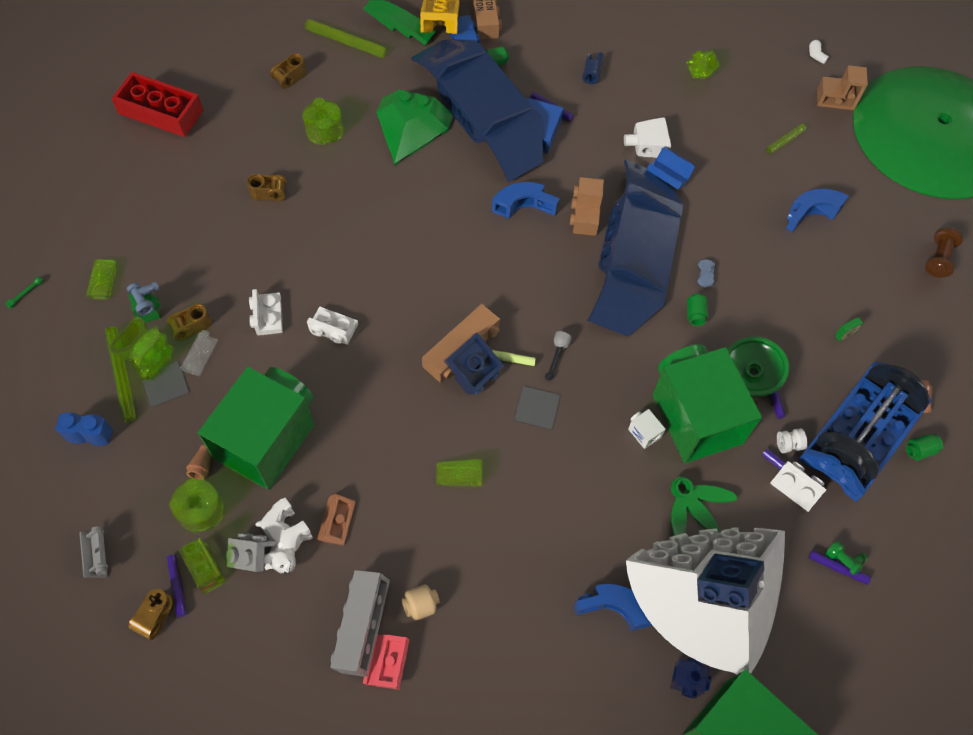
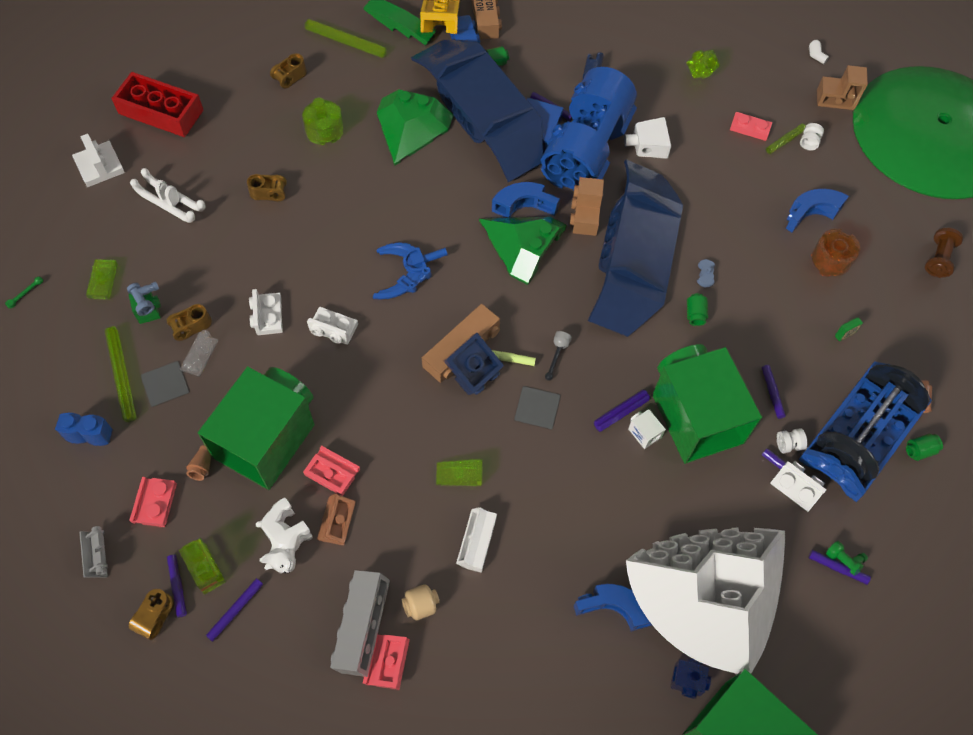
(97, 161): none -> white bracket
(143, 348): clear neon green piece -> none
(153, 502): none -> coral plate
(167, 197): none -> white piece
(185, 502): clear neon green brick -> none
(234, 610): none -> dark purple bar
(247, 551): light grey bracket -> none
(331, 471): none -> coral plate
(414, 264): none -> blue bar
(476, 539): none -> white piece
(522, 242): none -> green wedge
(599, 112): none -> blue cylinder
(621, 410): none -> dark purple axle
(672, 168): blue panel -> none
(689, 500): green plant -> none
(730, 580): dark blue plate -> none
(751, 126): none -> coral plate
(765, 359): green dish -> none
(812, 134): none -> white wheel
(835, 252): none -> clear orange brick

